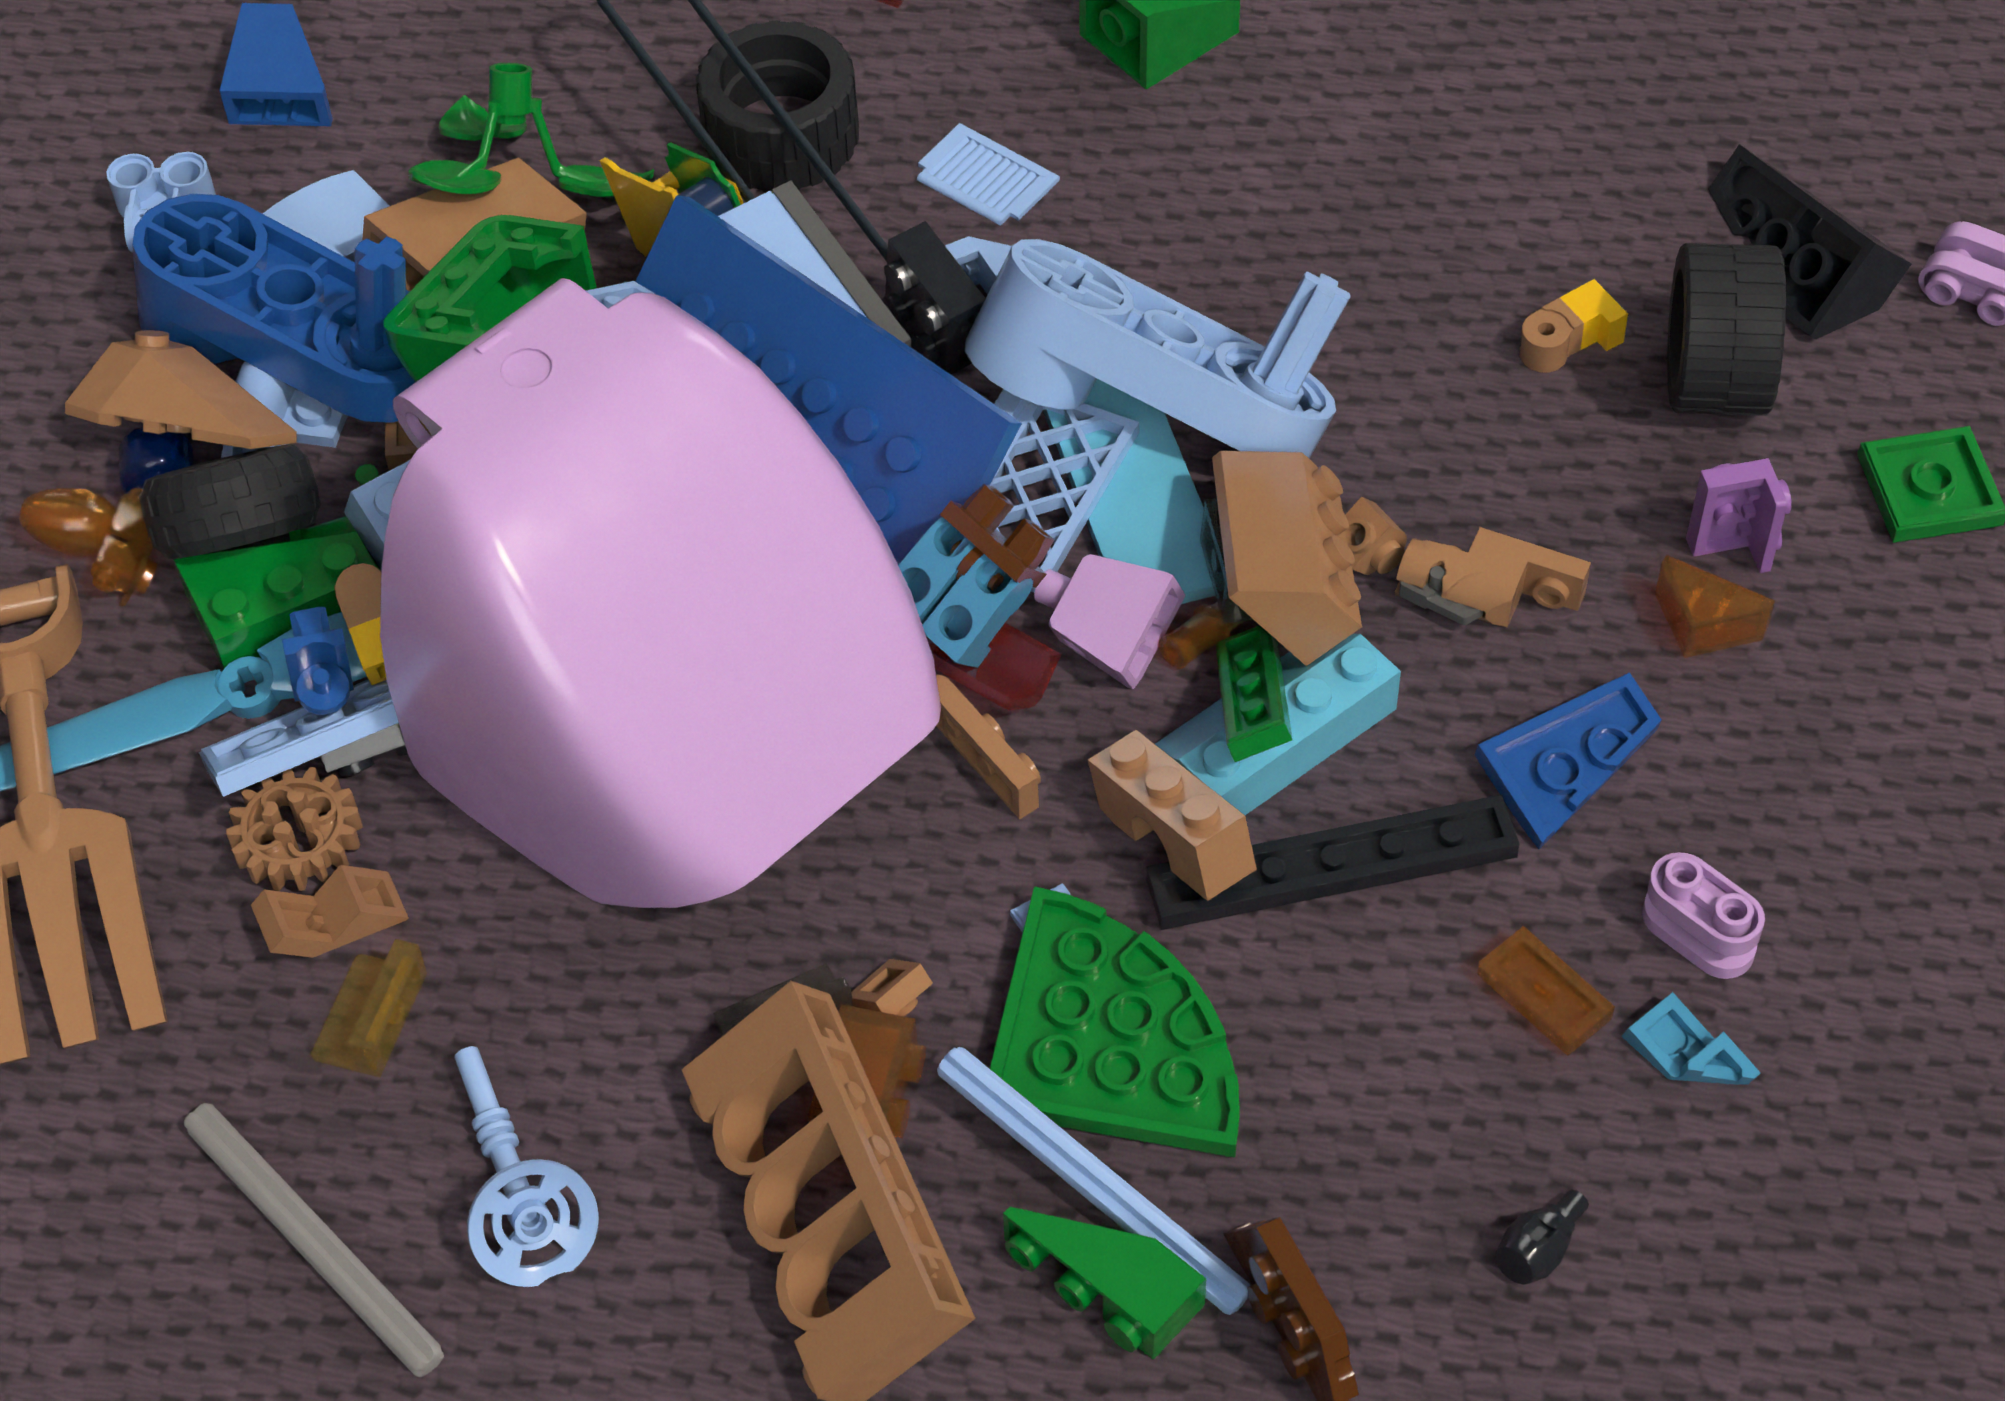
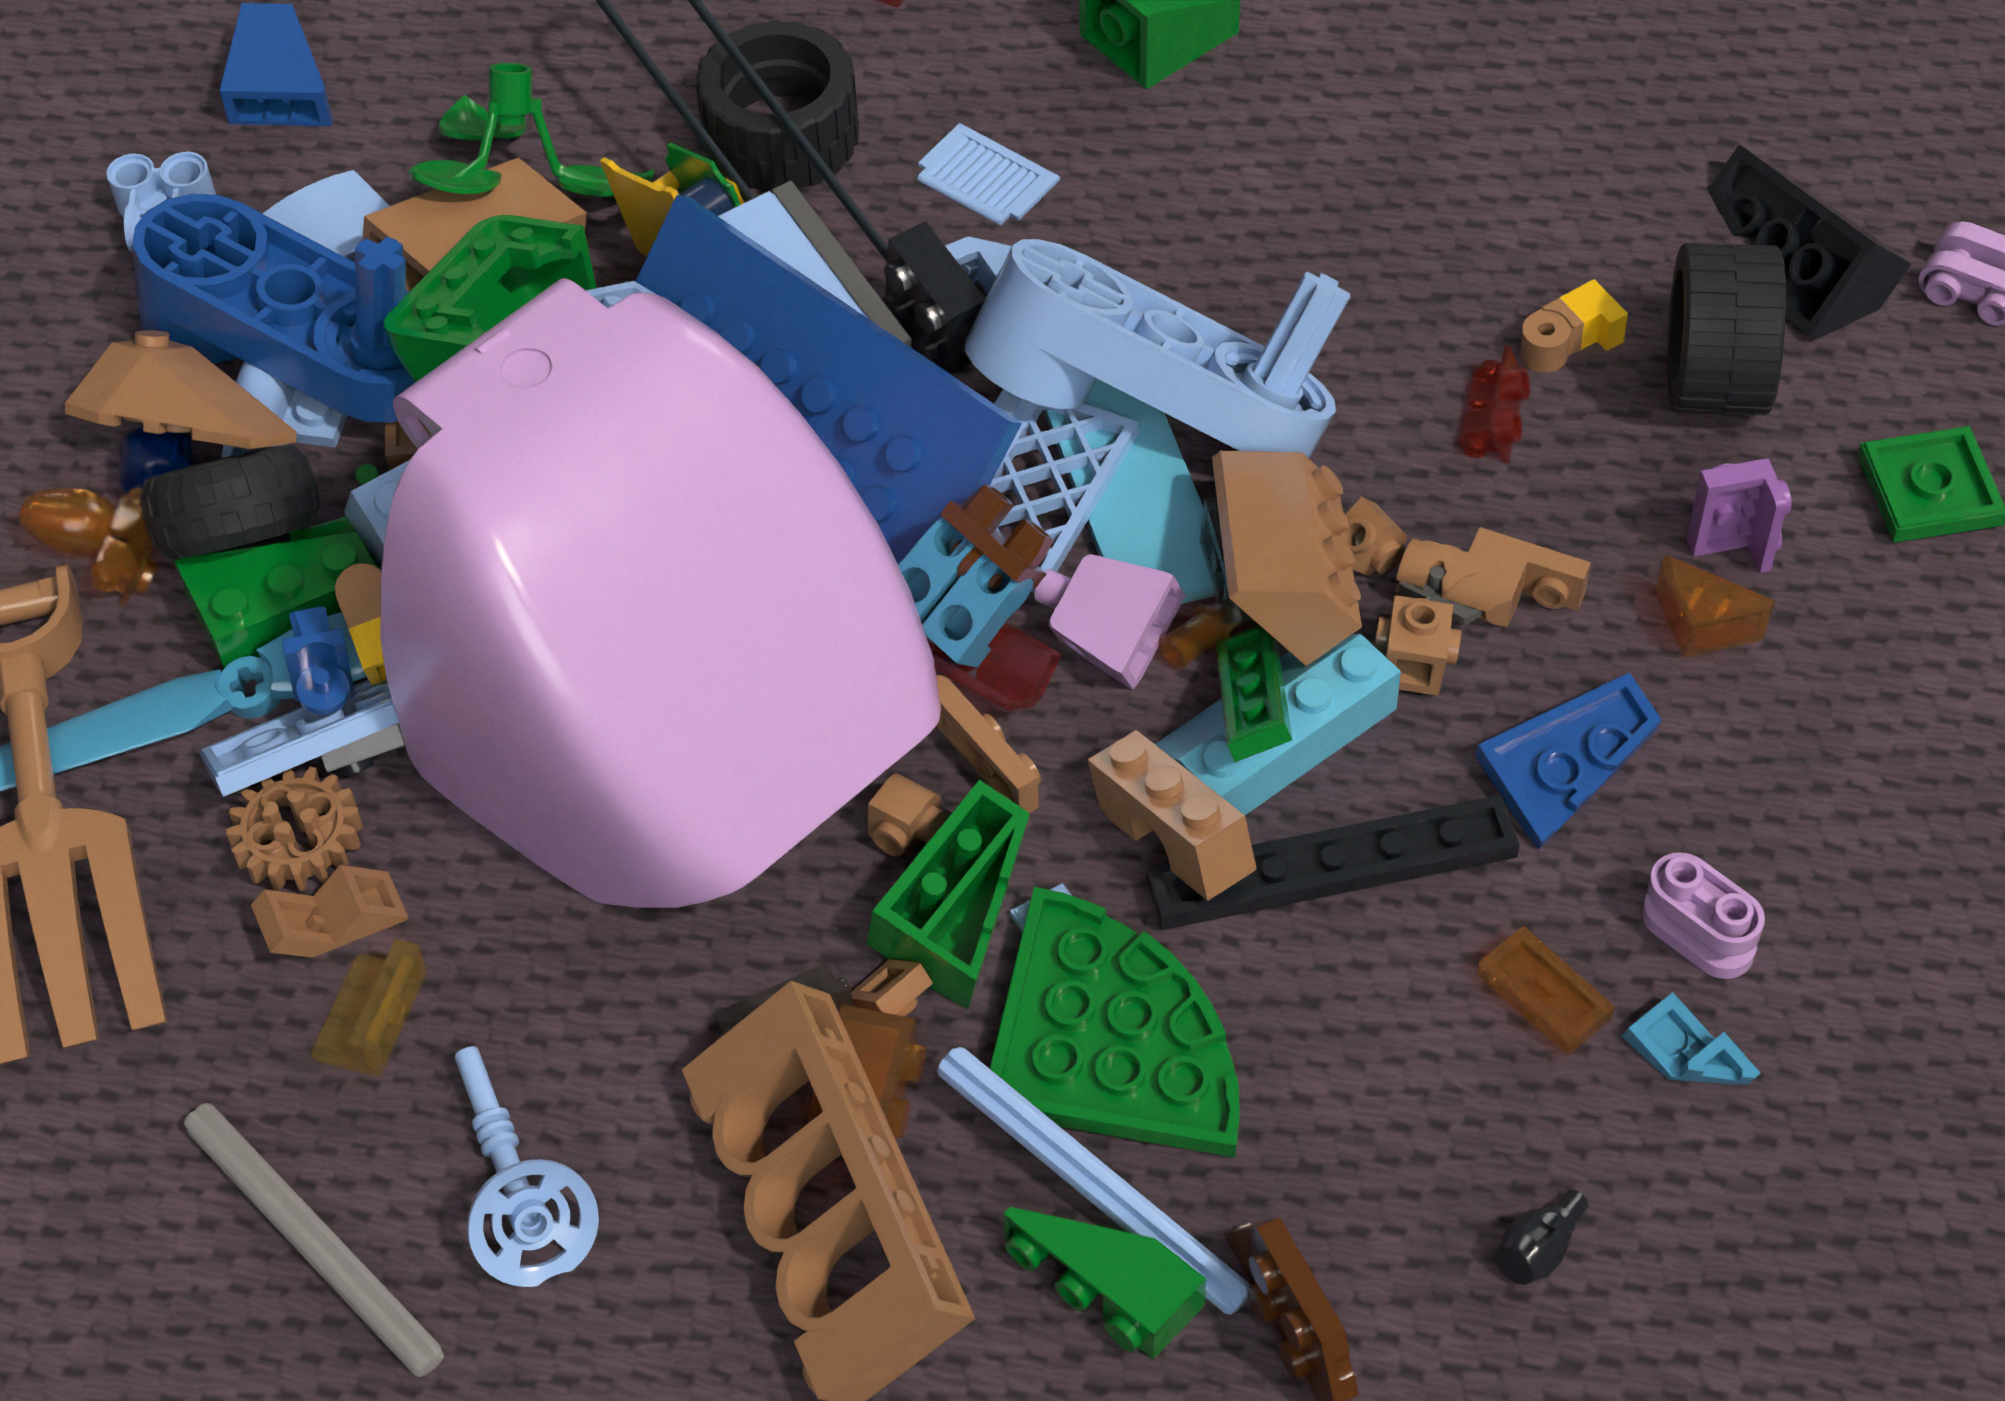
(903, 815): none -> medium nougat plate
(953, 894): none -> green wedge
(1419, 642): none -> medium nougat brick
(1499, 390): none -> clear red hinge

